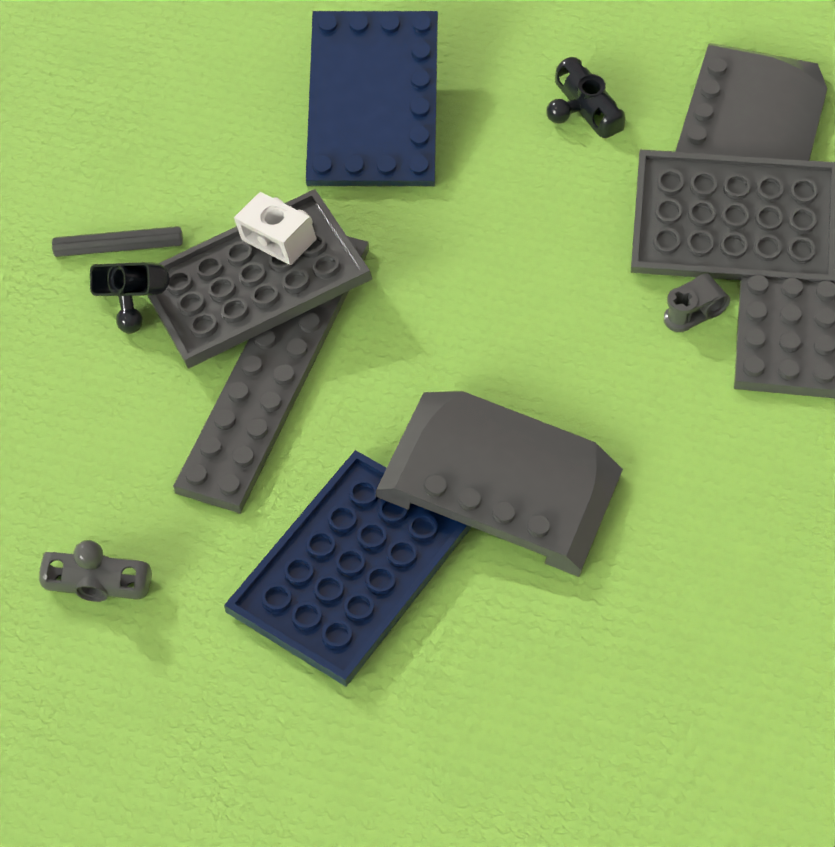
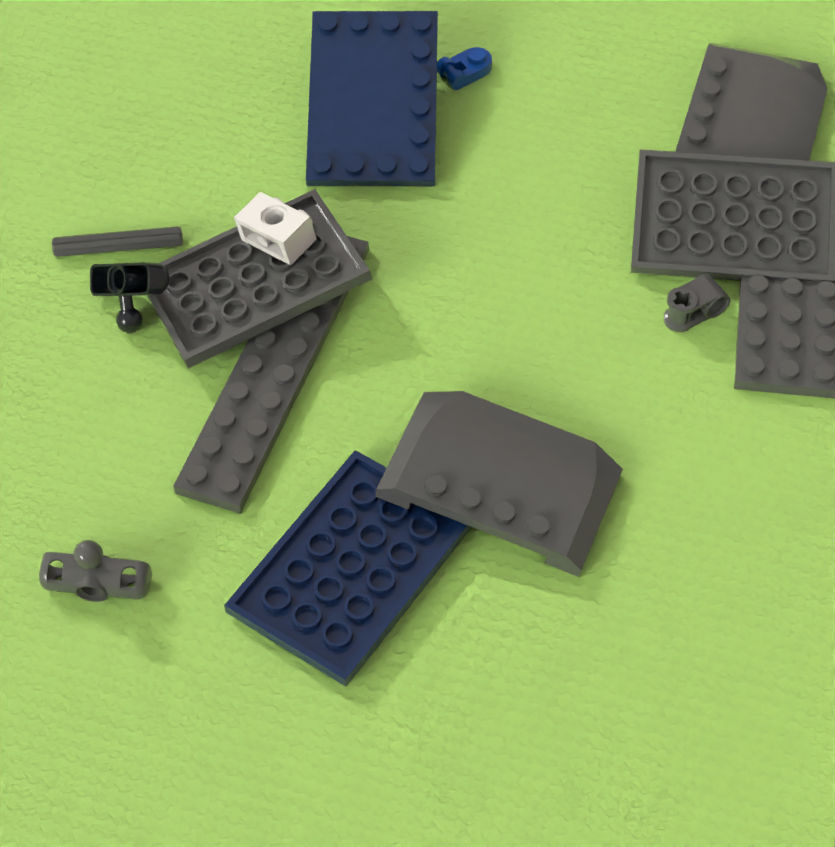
(465, 67): none -> blue plate
(587, 97): black piece -> none

